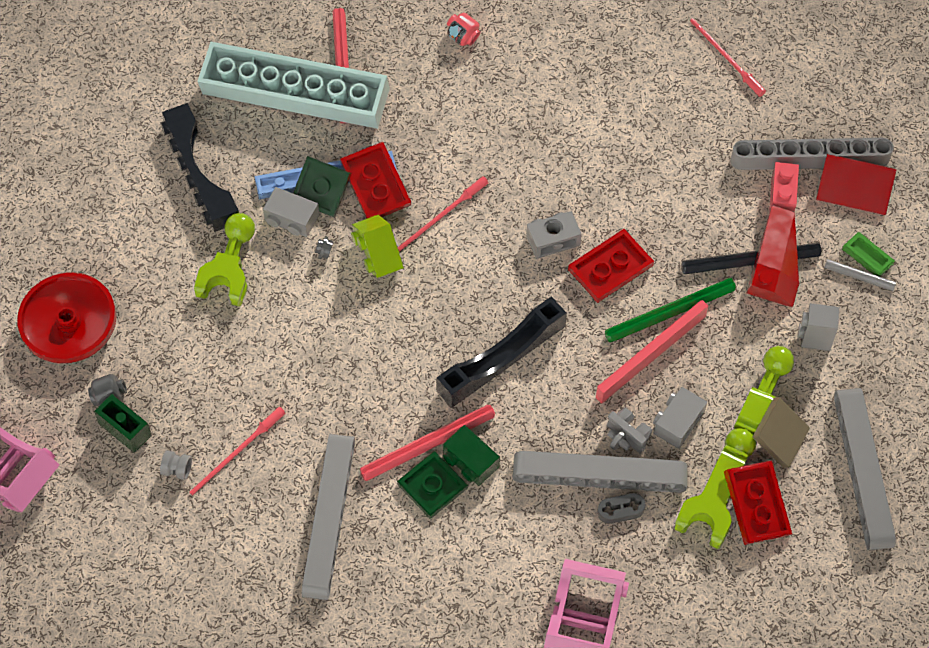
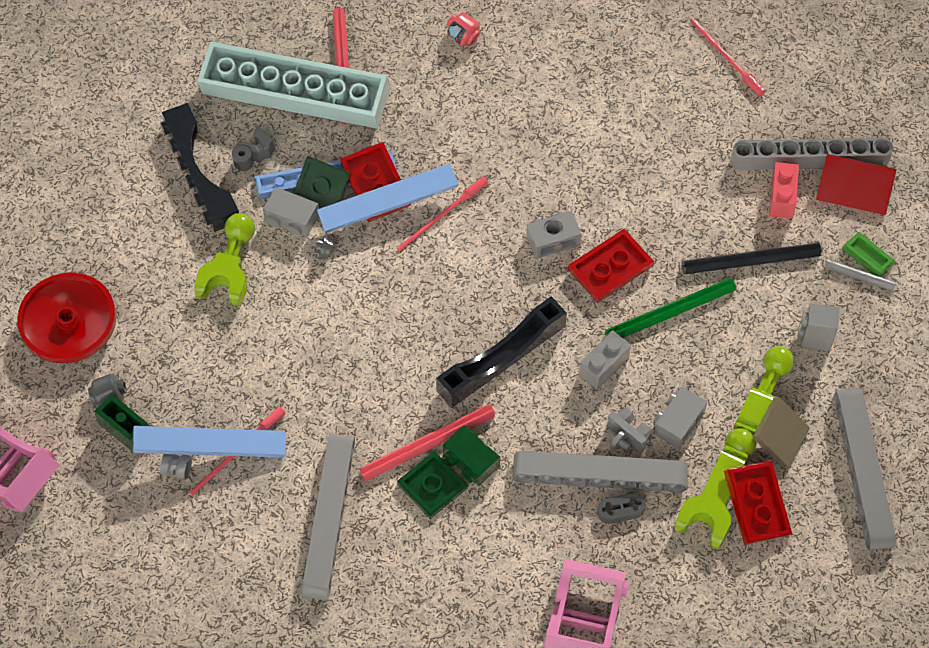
(208, 441): none -> light blue tile
(245, 153): none -> dark grey leg
(378, 242): lime brick -> none
(387, 198): none -> light blue tile
(604, 360): none -> light grey brick
(651, 351): coral tile -> none
(776, 264): red wedge -> none

